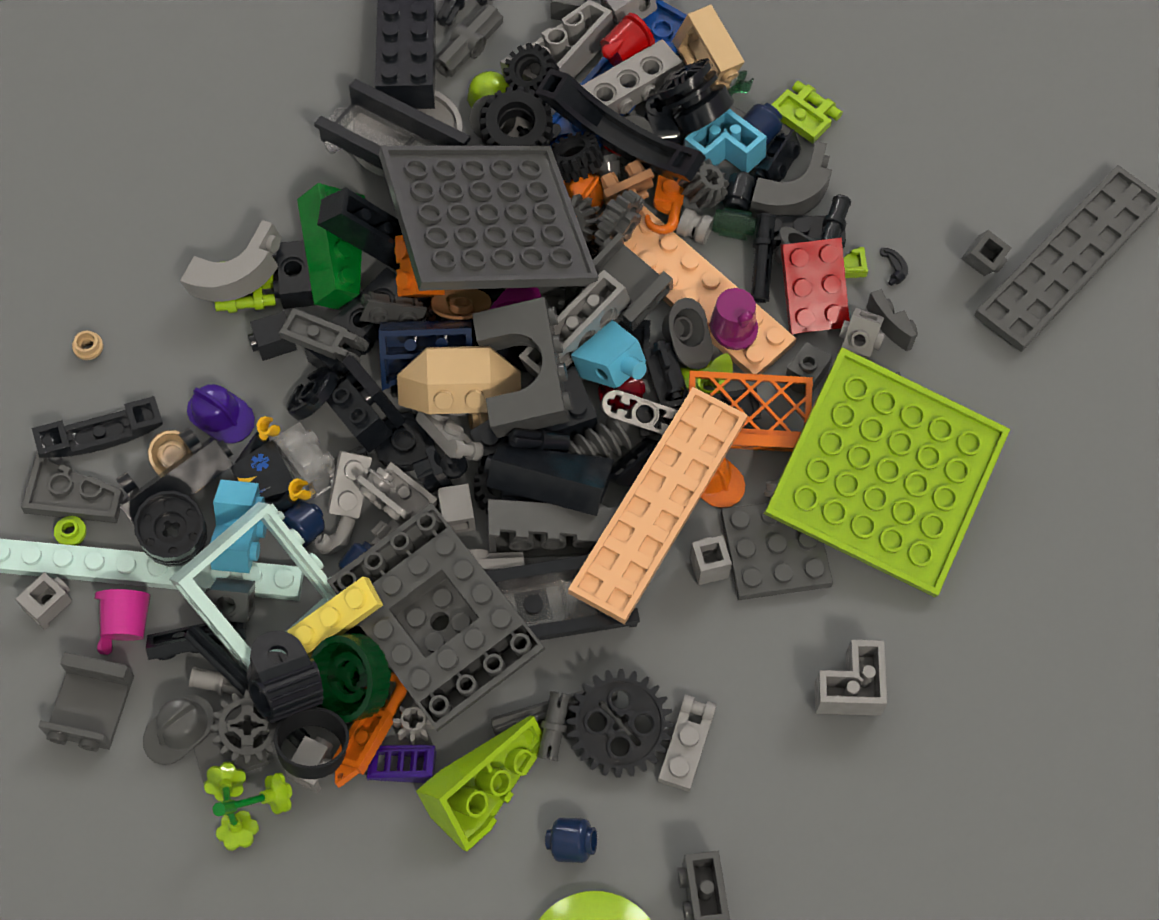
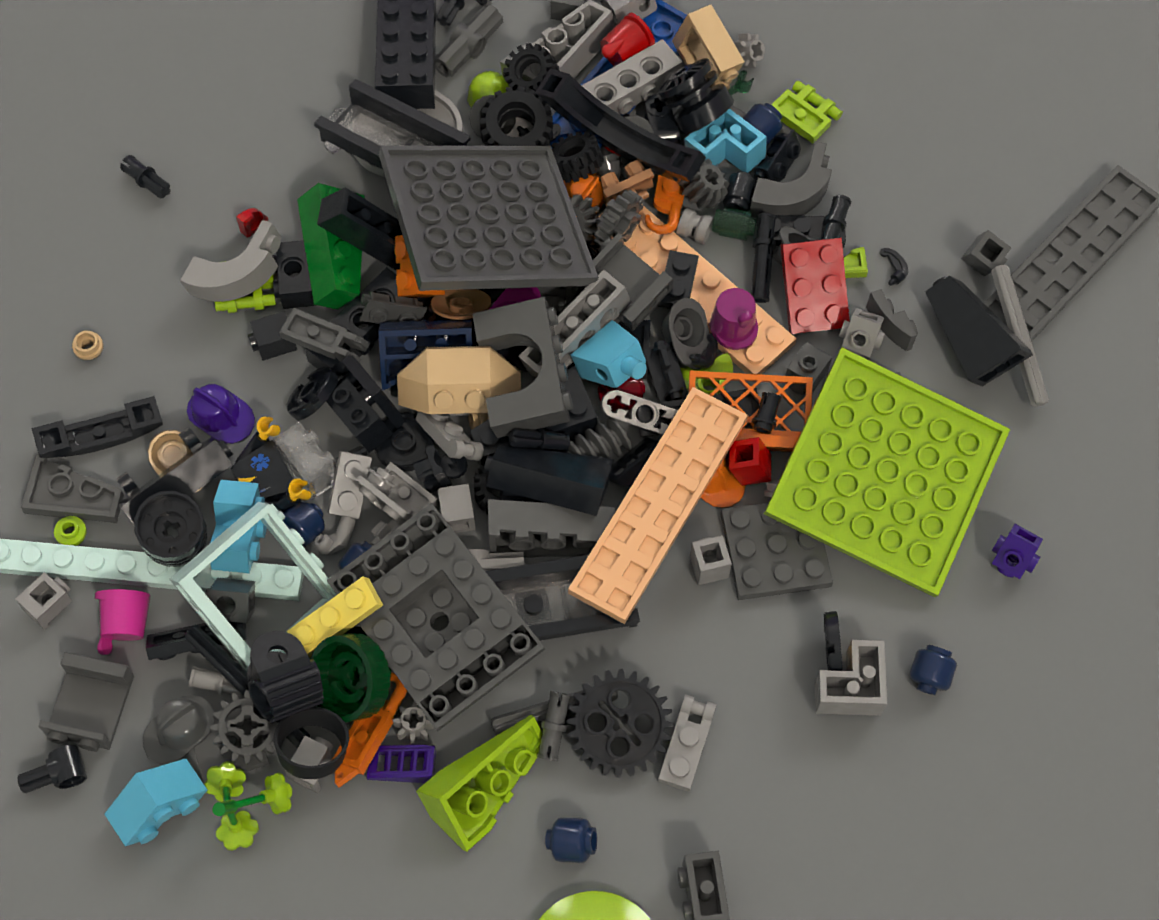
(62, 768): none -> black axle
(145, 176): none -> black axle
(153, 799): none -> medium azure brick
(250, 220): none -> red tile
(682, 269): none -> black plate
(708, 357): none -> black piece
(750, 49): none -> light grey gear
(750, 461): none -> red brick
(766, 413): none -> black pin
(833, 641): none -> black tile
(933, 669): none -> dark blue head
(976, 334): none -> black slope
(1016, 323): none -> light grey axle
(1016, 552): none -> dark purple brick

